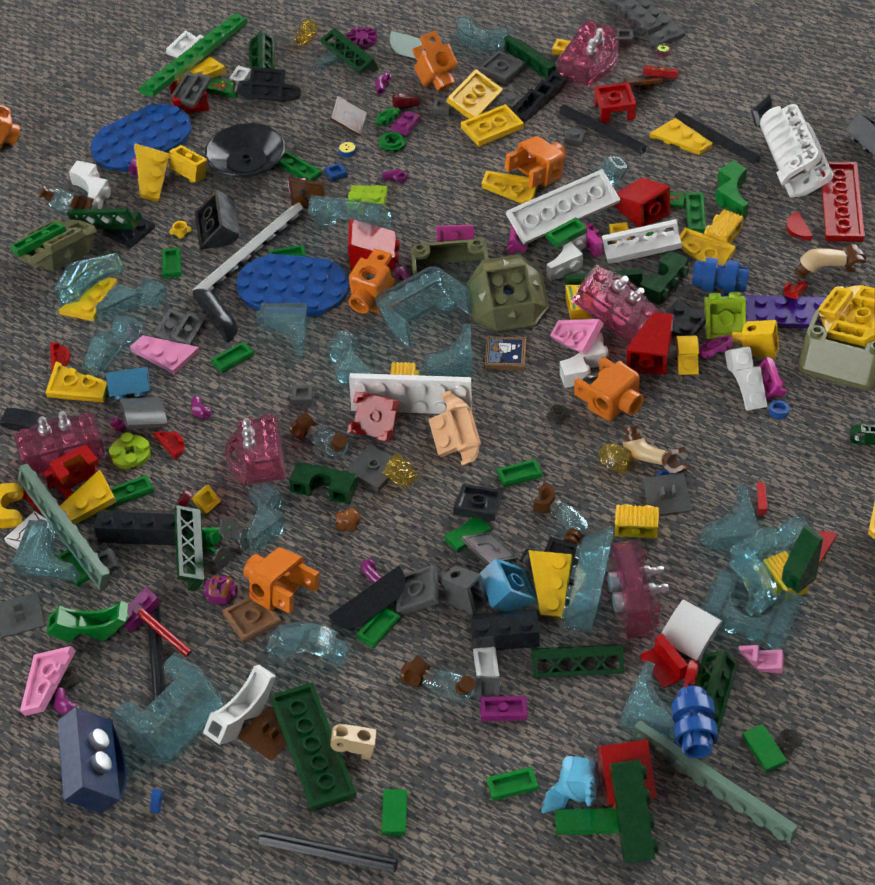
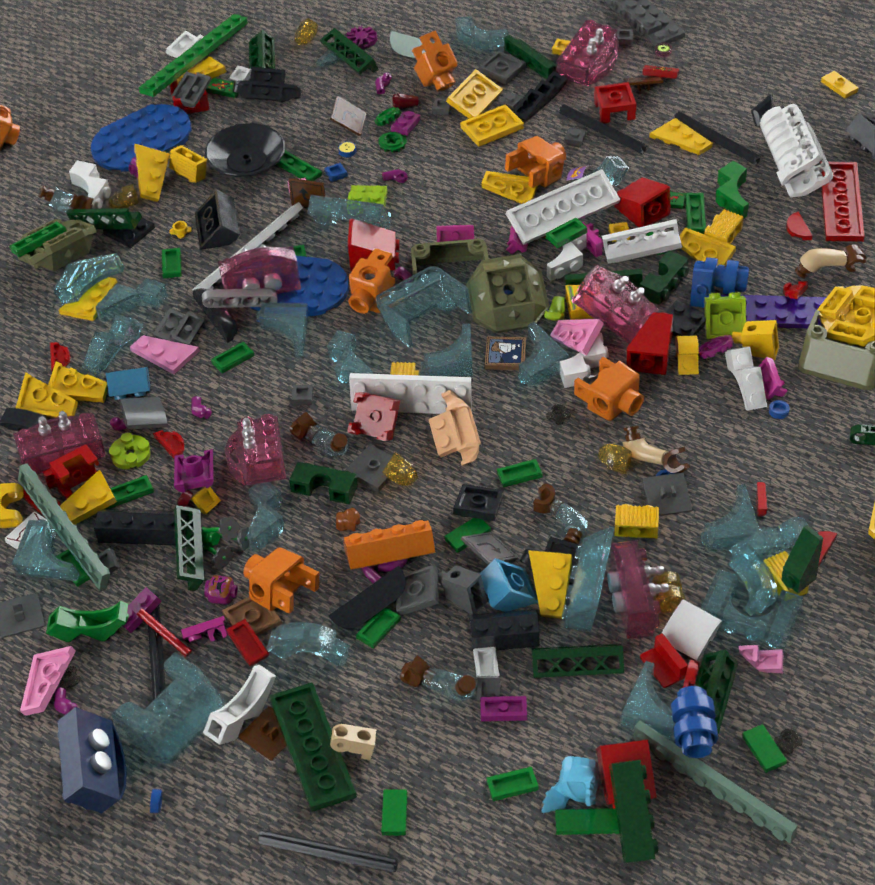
(43, 399): none -> yellow wing
(124, 198): none -> clear yellow rock
(193, 471): none -> magenta piece
(194, 632): none -> dark pink plate
(212, 297): none -> light grey beam
(247, 642): none -> red tile
(261, 268): none -> clear pink piece
(389, 544): none -> orange slope
(389, 566): none -> magenta arm
(544, 359): none -> clear light blue arch
(556, 310): none -> lime hair
(576, 173): none -> medium lavender sticker
(671, 599): none -> clear yellow wheel
(700, 286): none -> blue plate
(839, 84): none -> yellow plate

